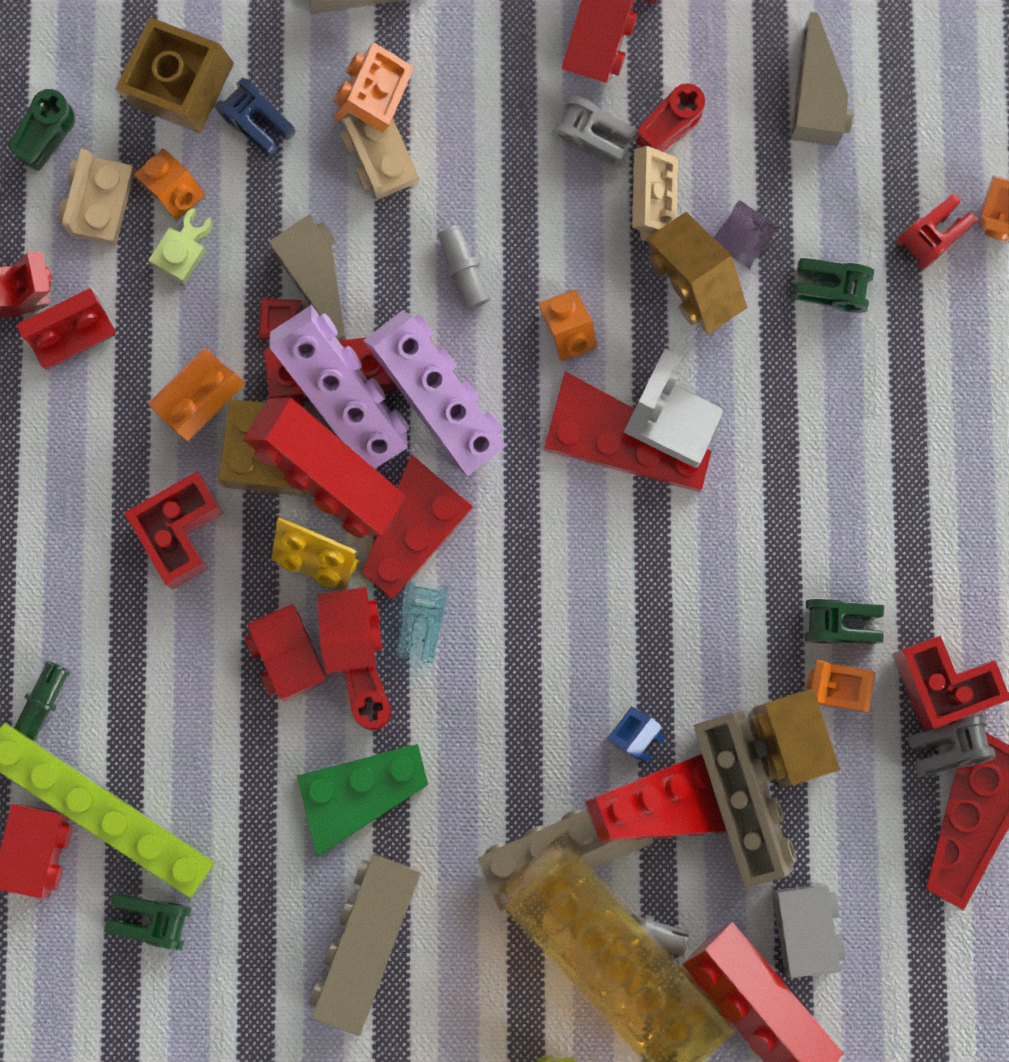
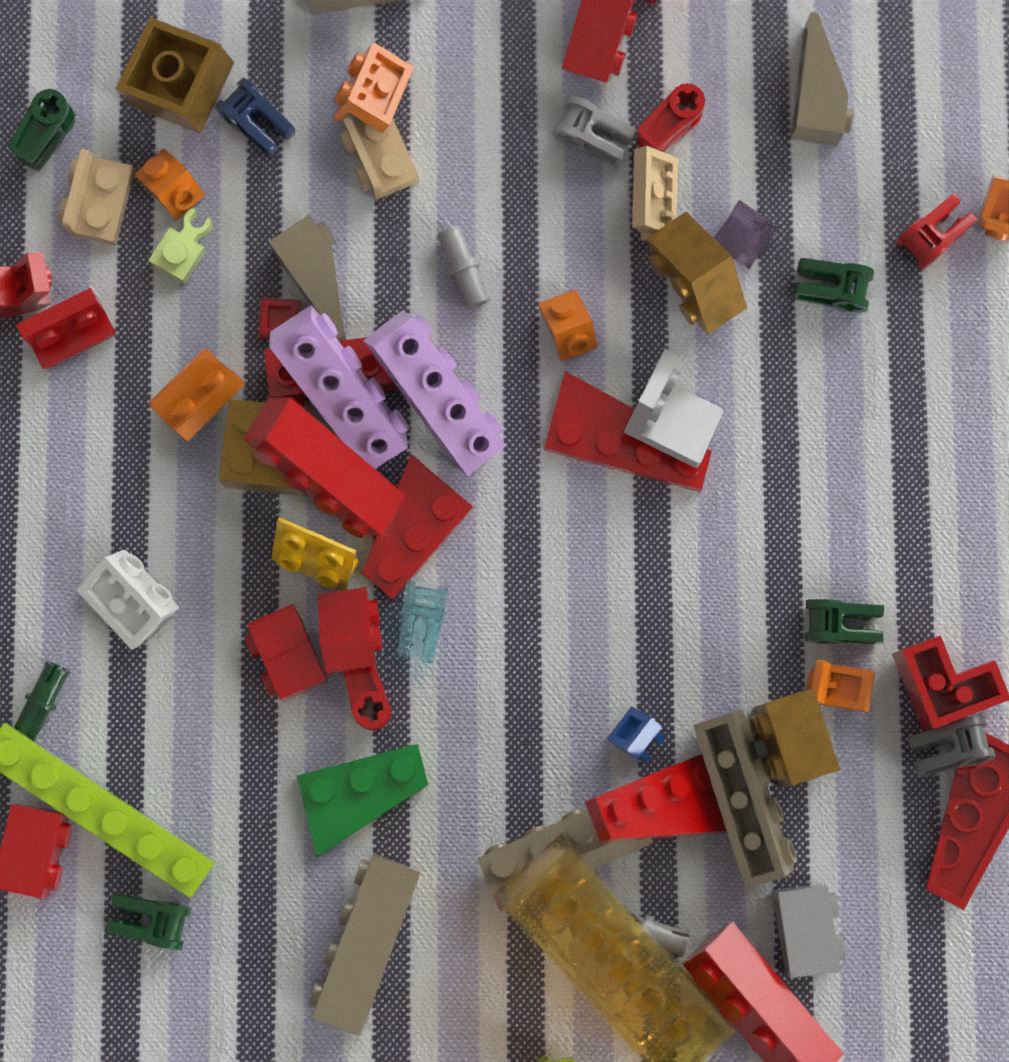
(127, 597): none -> white bracket
(165, 527): red brick -> none

